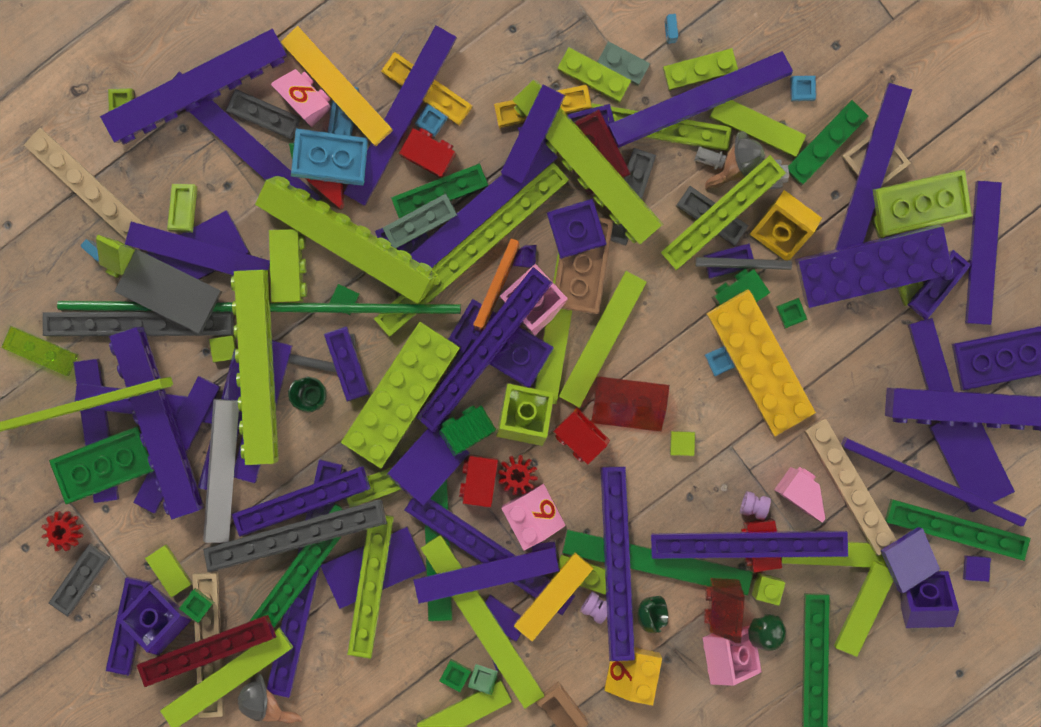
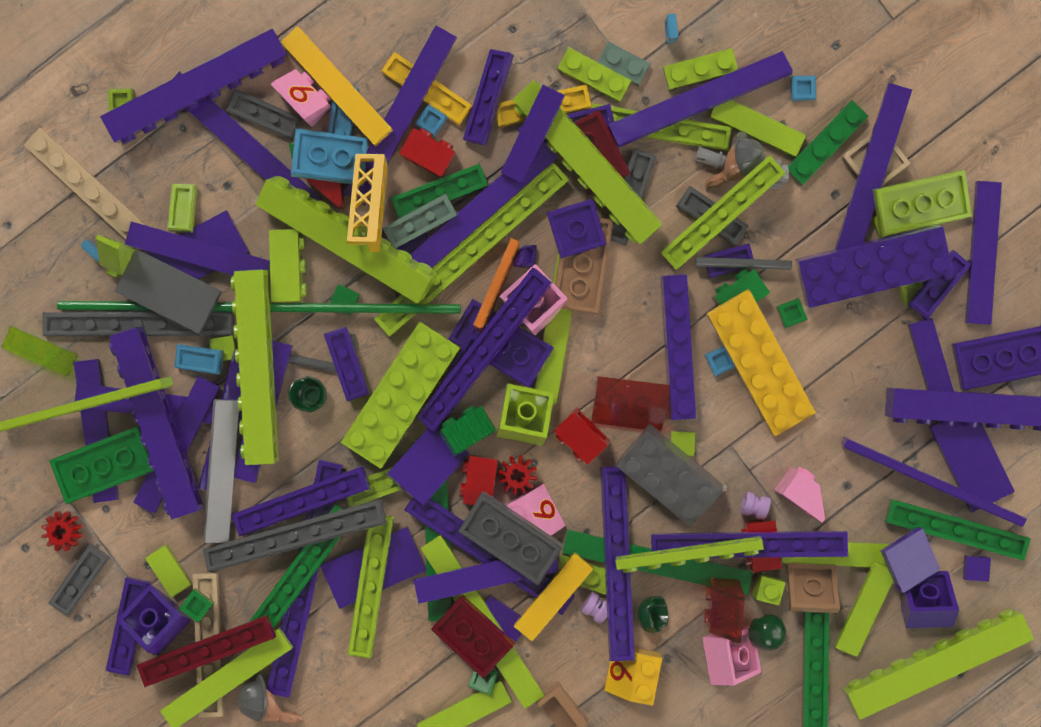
(199, 359): none -> dark azure tile
(376, 202): none -> yellow fence
(455, 675): green plate -> none
(473, 636): none -> dark red tile
(488, 97): none -> dark purple tile
(511, 538): none -> dark grey tile
(602, 339): lime tile -> none
(670, 475): none -> flat silver brick
(678, 347): none -> dark purple brick
(700, 553): none -> lime plate
(786, 226): yellow slope -> none
(813, 588): none -> medium nougat plate
(850, 486): tan plate -> none
(937, 663): none -> lime brick

